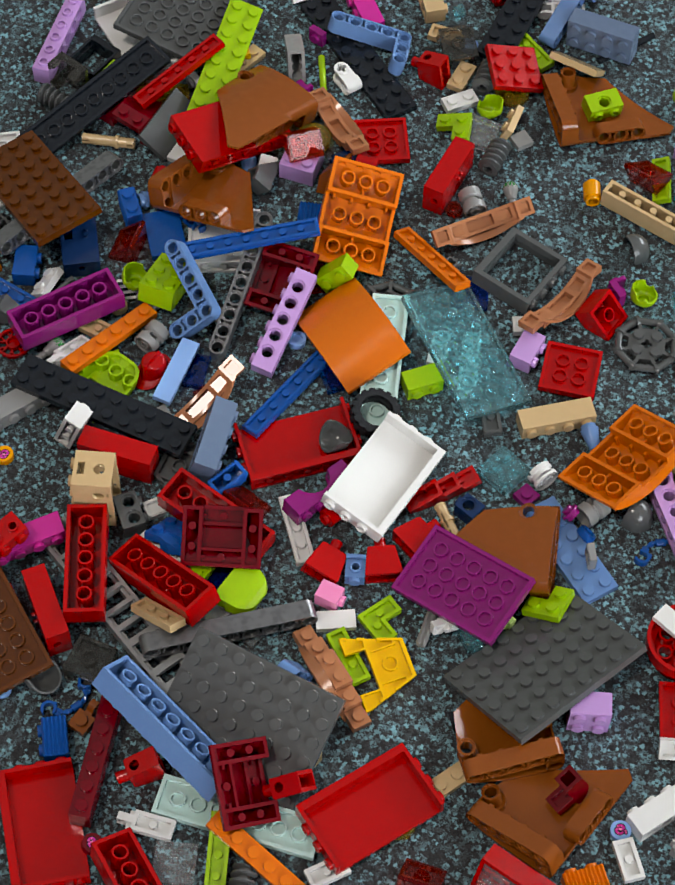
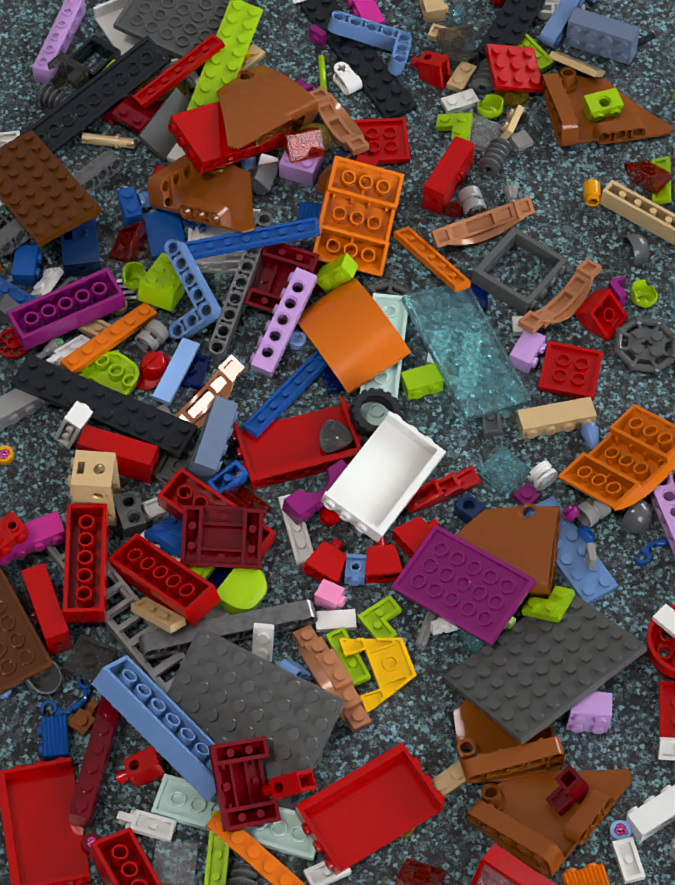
(263, 640): none -> white plate
(295, 57): light grey slope -> none
(447, 520): tan pin -> none

